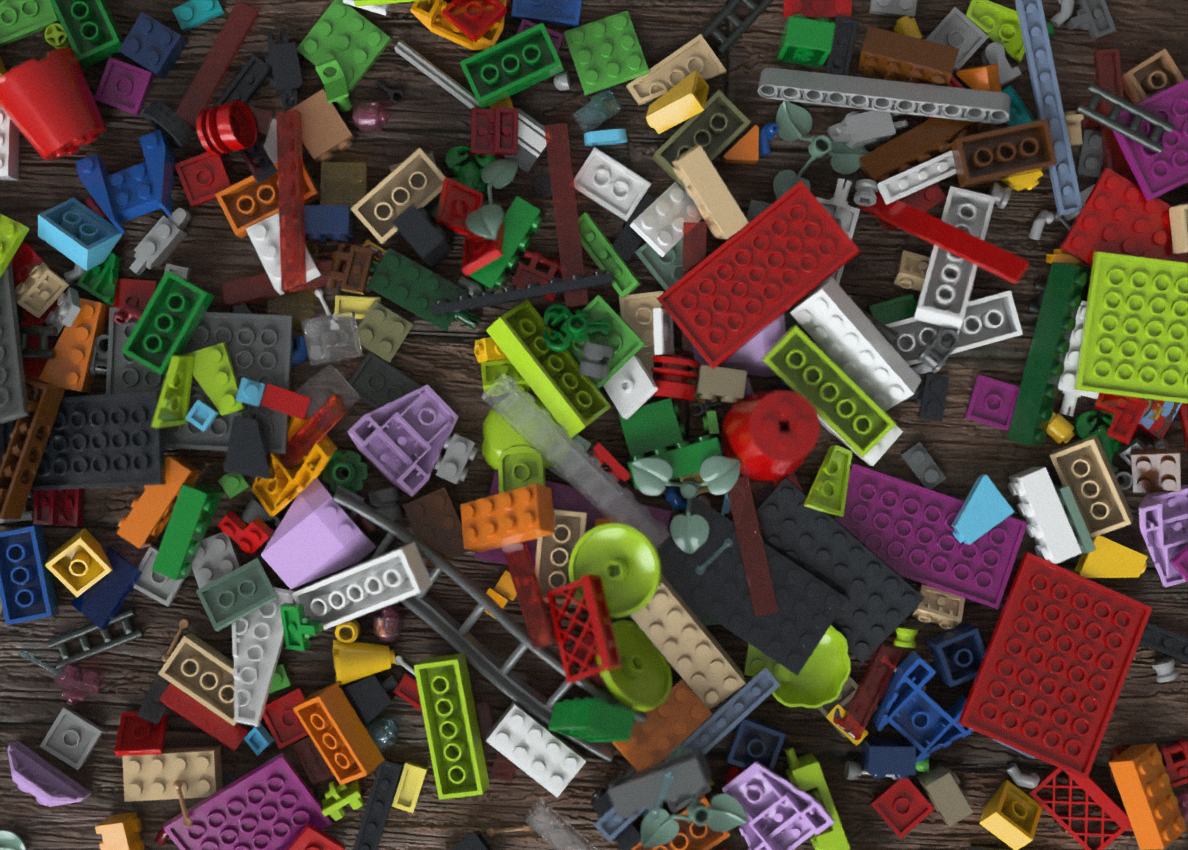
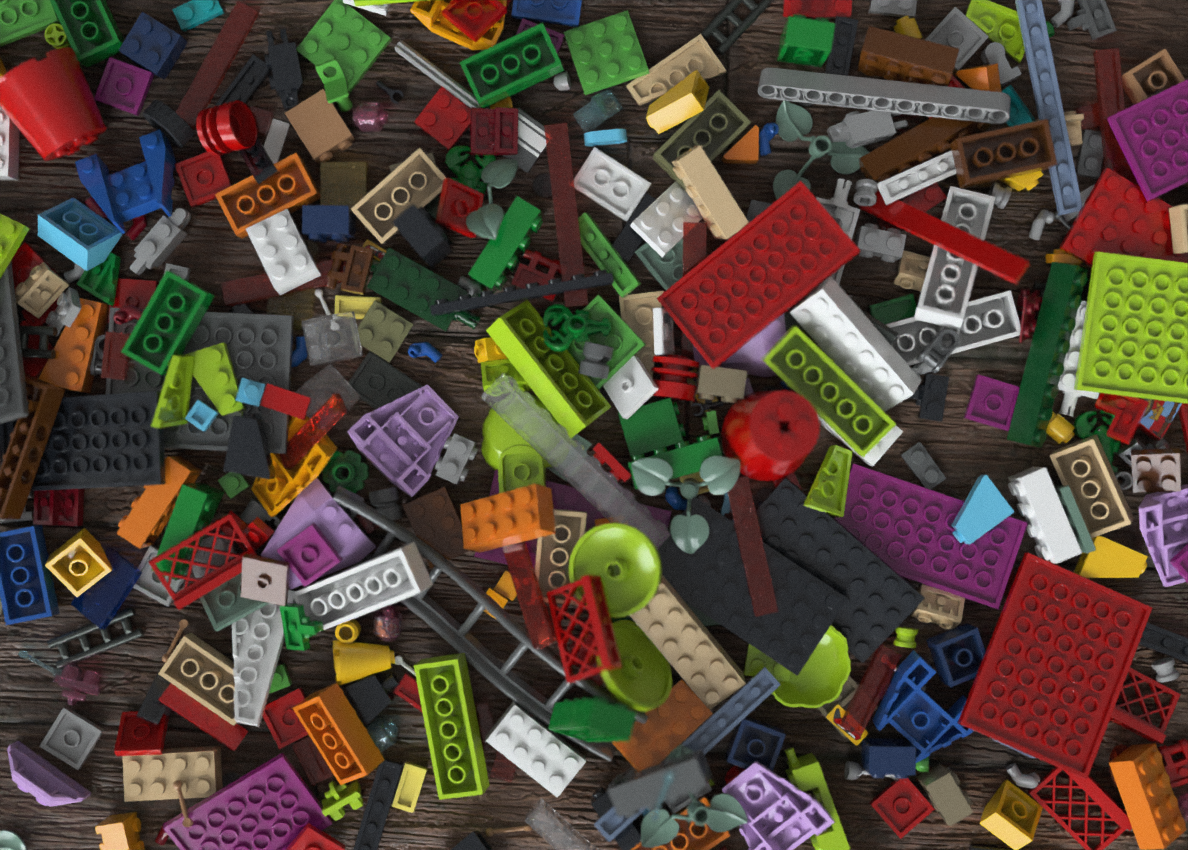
(114, 361): none -> clear red plate
(138, 226): none -> dark red arm
(211, 579): none -> red fence
(259, 739): dark azure plate -> none
(265, 579): none -> plate
(291, 201): clear red plate -> none
(309, 554): none -> magenta plate
(424, 349): none -> blue arm
(445, 118): none -> red plate
(481, 250): red plate -> none
(727, 543): clear light blue hinge -> none
(880, 243): none -> light grey brick
(1029, 306): none -> dark red hinge
(1134, 723): none -> red fence
(1138, 112): pearl dark grey bar -> none

